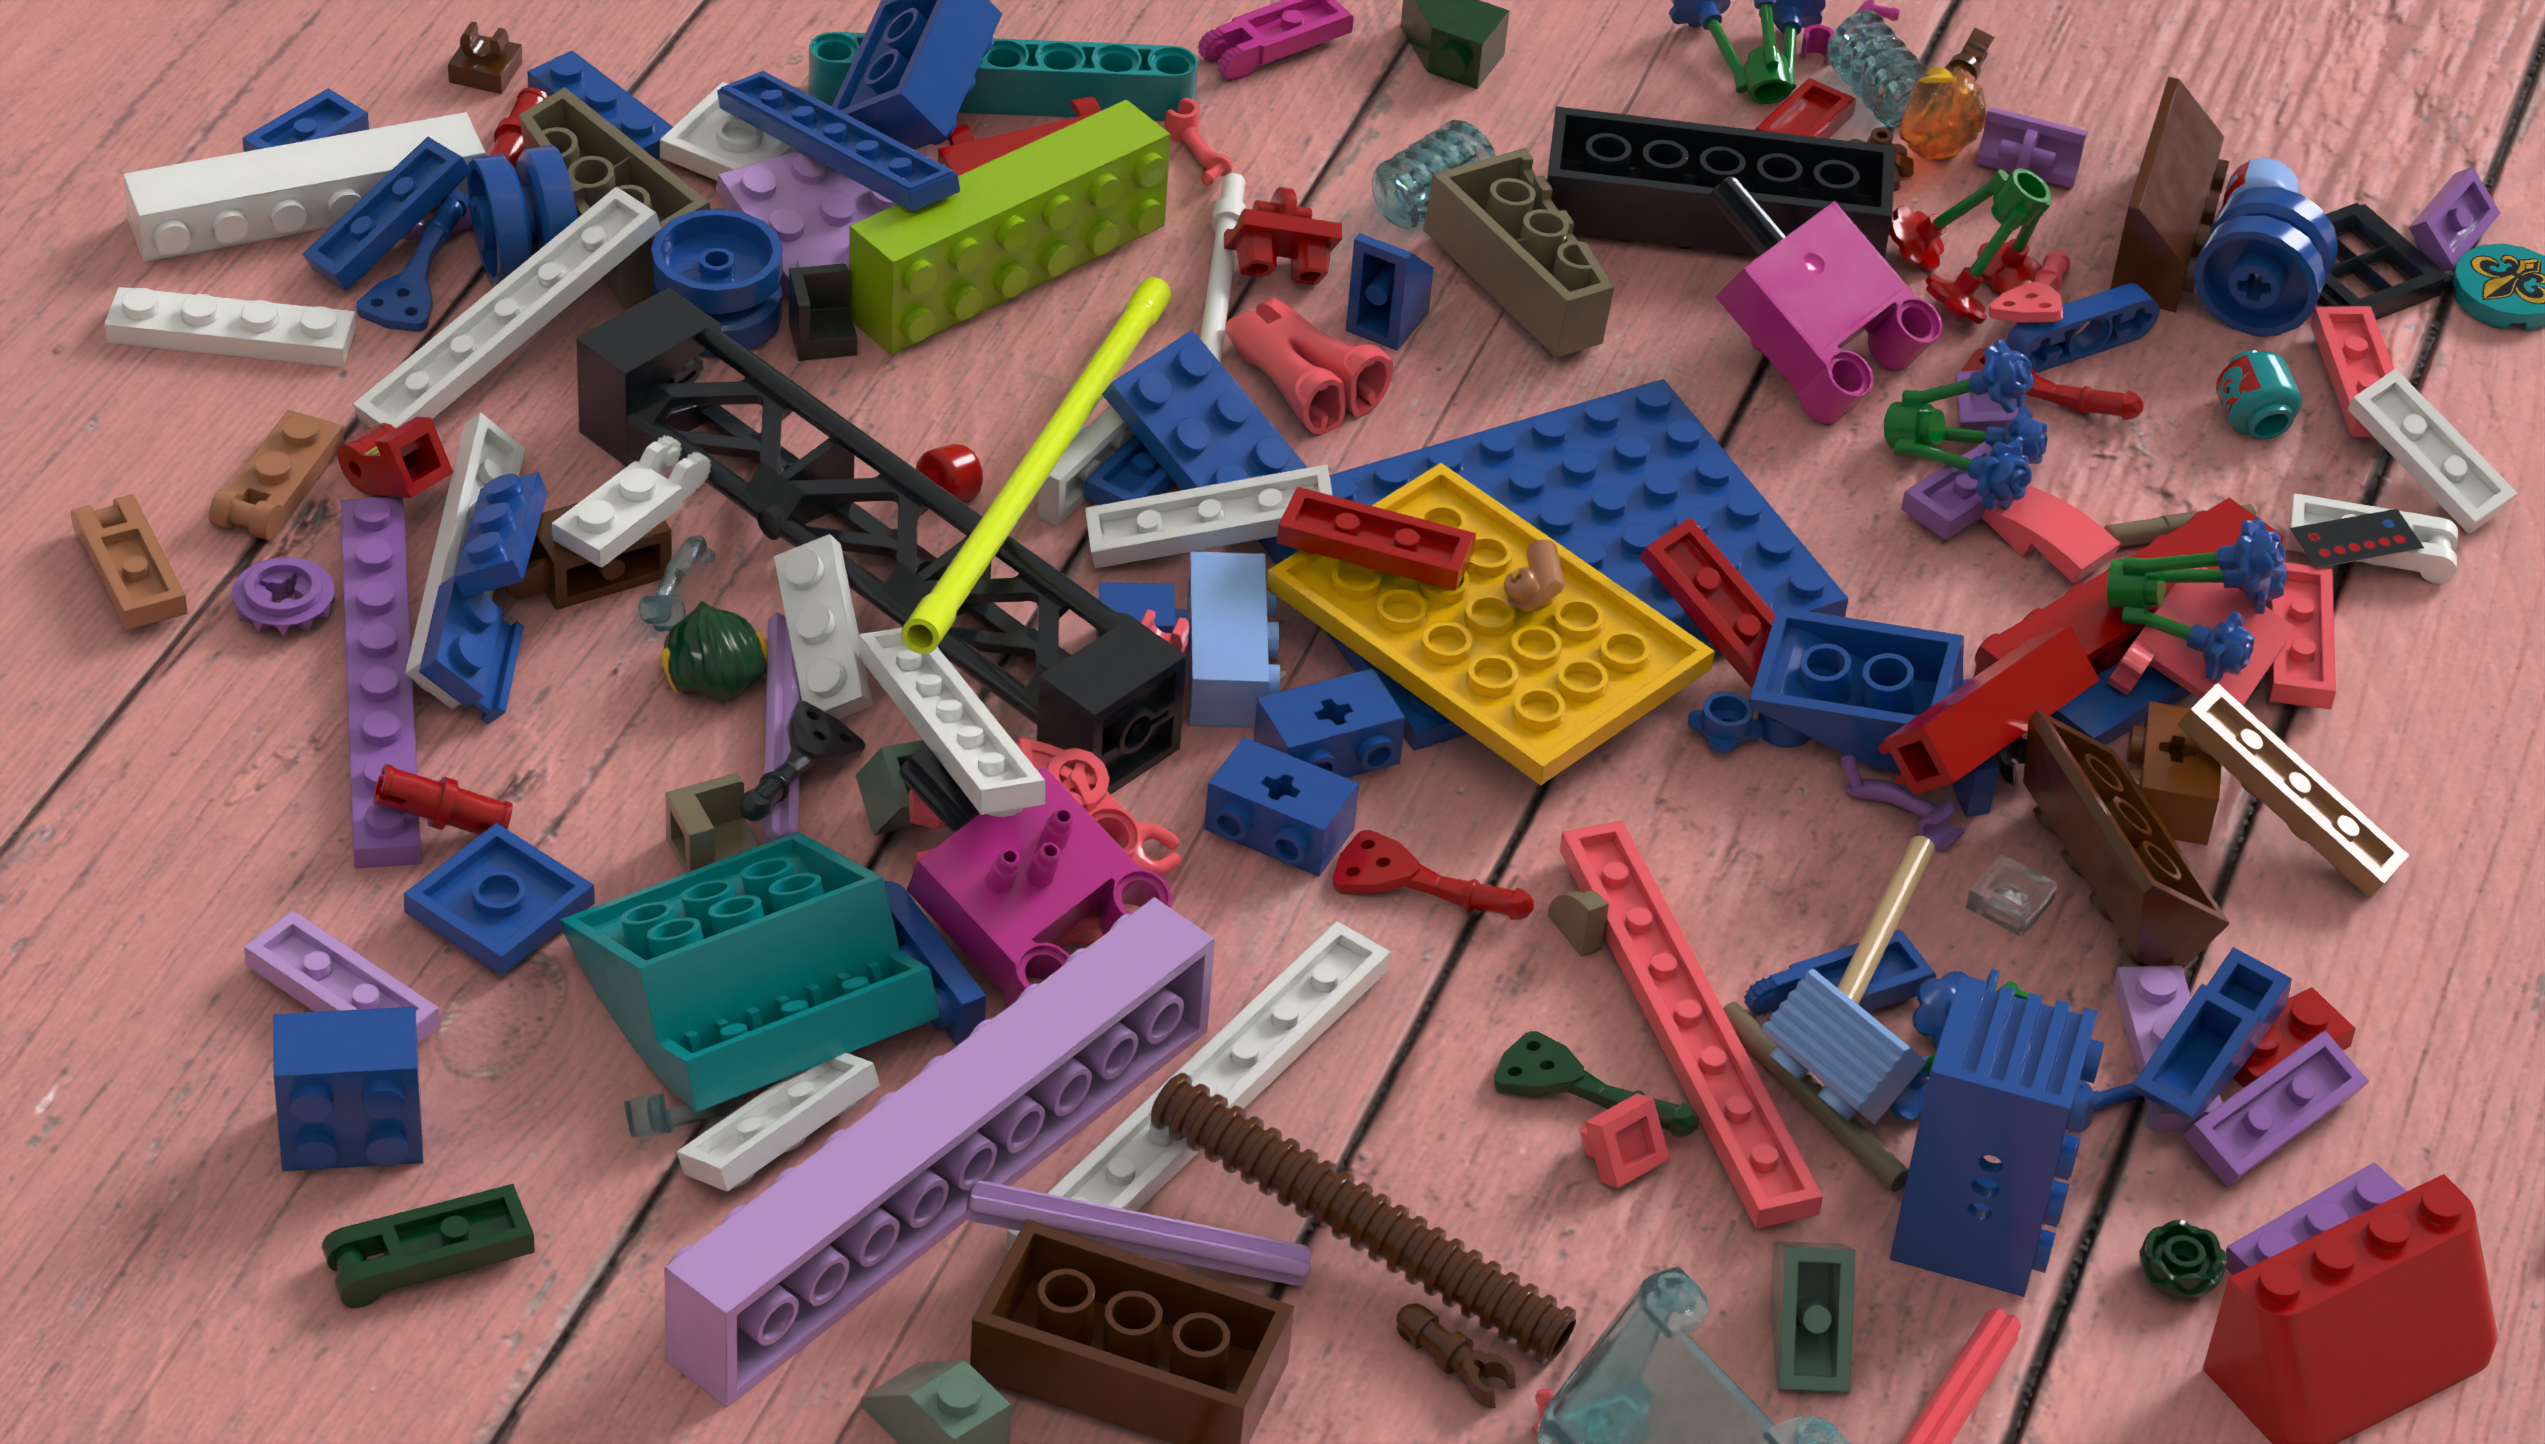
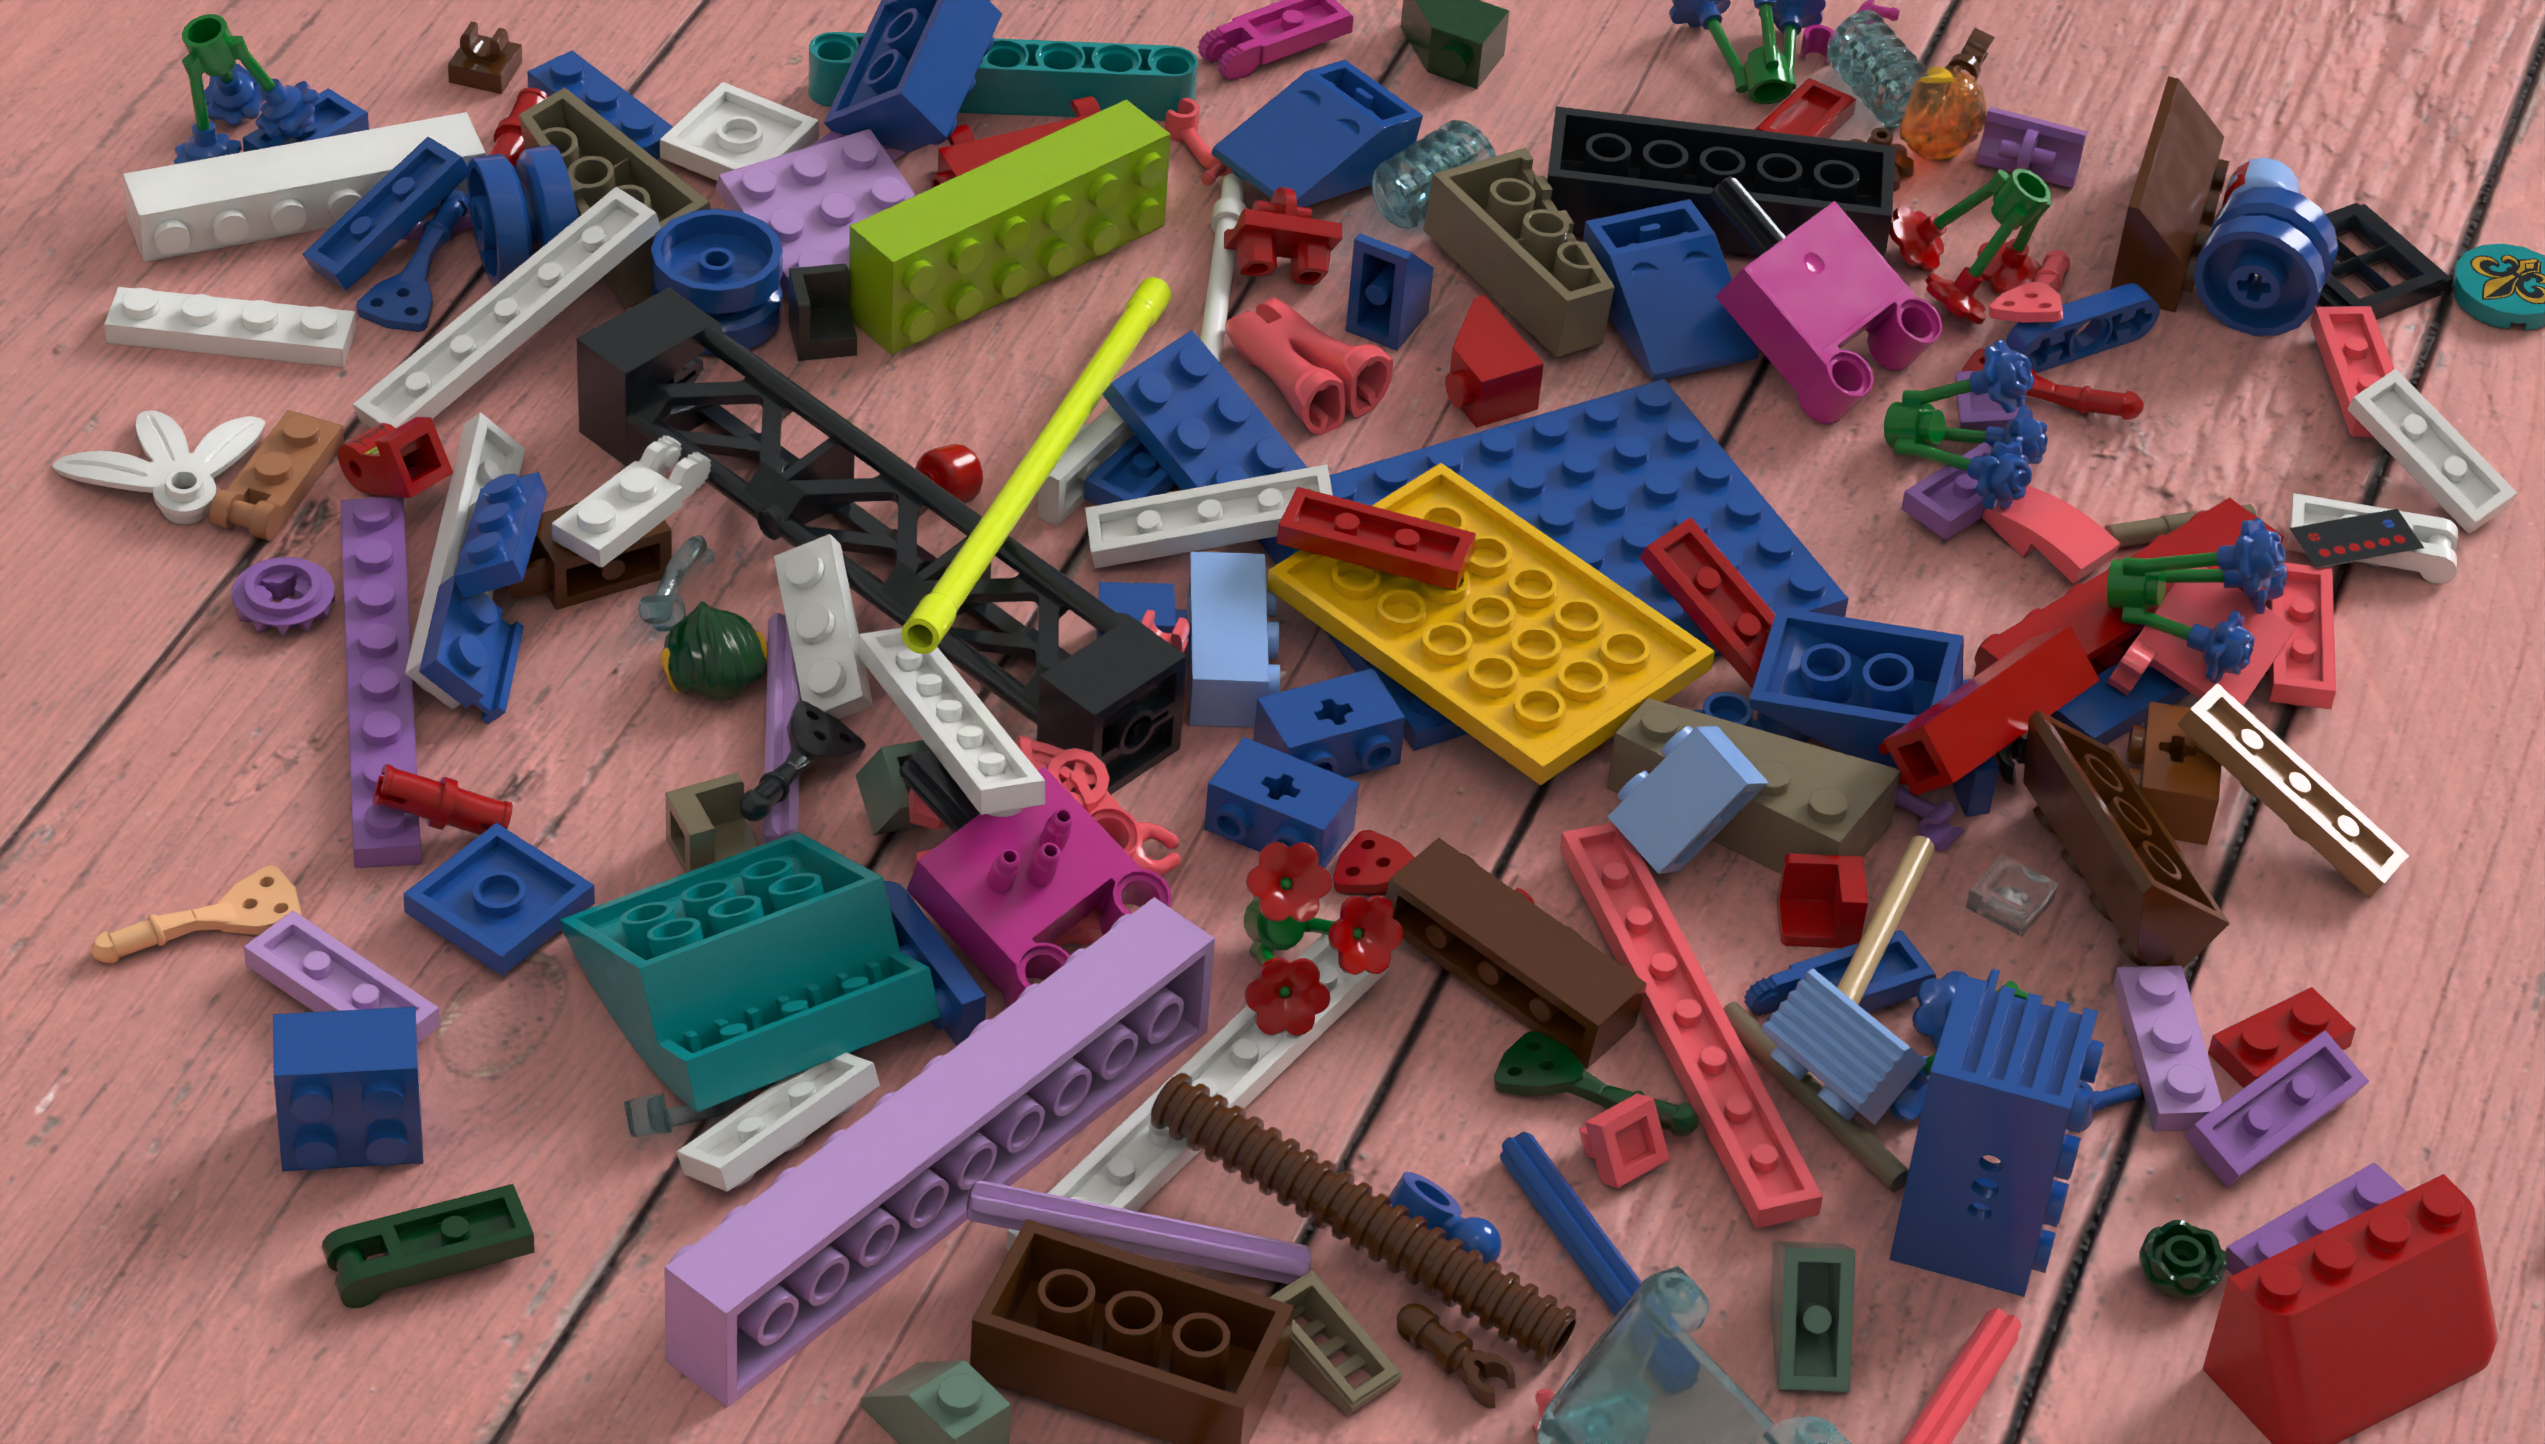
(130, 562): nougat plate -> none
(178, 479): none -> white plant
(228, 916): none -> light nougat piece
(235, 92): none -> blue plant
(838, 141): blue tile -> none
(1284, 906): none -> red plant
(1321, 135): none -> blue slope
(1331, 1318): none -> dark tan slope
(1442, 1210): none -> blue plate
(1492, 368): none -> red slope
(1514, 952): none -> reddish brown brick
(1540, 581): nougat arm -> none
(1570, 1220): none -> blue axle
(1580, 919): dark tan tile -> none
(1665, 289): none -> blue slope
(1686, 797): none -> light blue brick
(1813, 798): none -> dark tan wedge
(1822, 900): none -> red panel
(2214, 1035): blue slope -> none
(2259, 394): teal head -> none
(2454, 219): medium lavender plate -> none

